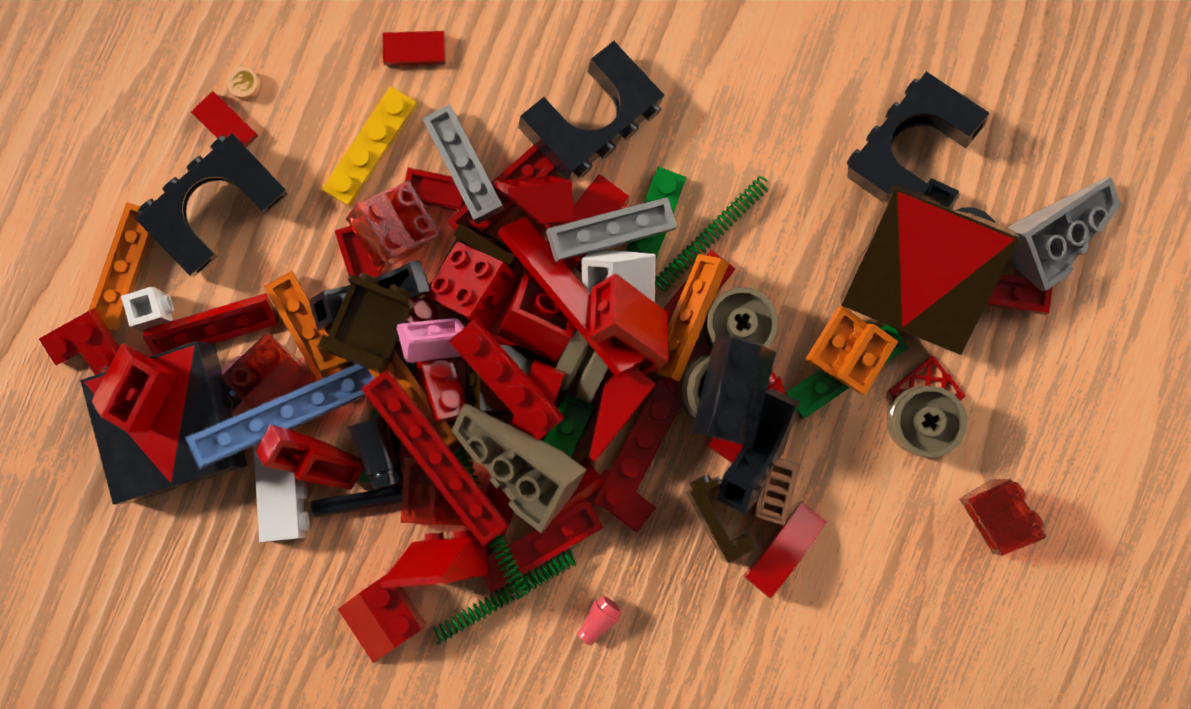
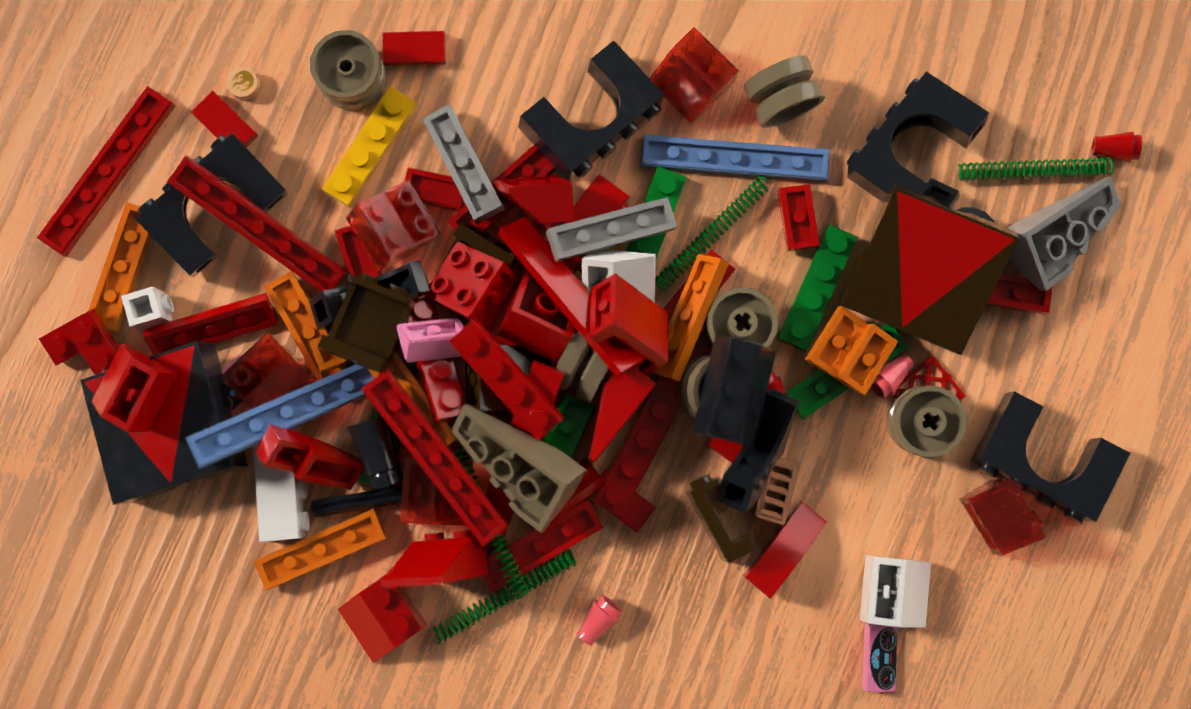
(106, 171): none -> red tile
(256, 225): none -> red tile
(320, 549): none -> orange plate
(348, 70): none -> dark tan wheel
(694, 75): none -> clear red slope
(735, 158): none -> medium blue tile
(784, 91): none -> dark tan wheel
(798, 217): none -> red plate
(817, 288): none -> green plate
(879, 658): none -> slope
(891, 376): none -> coral cone
(895, 592): none -> white slope
(1004, 454): none -> black arch
(1086, 169): none -> green piece
(1118, 146): none -> red cone

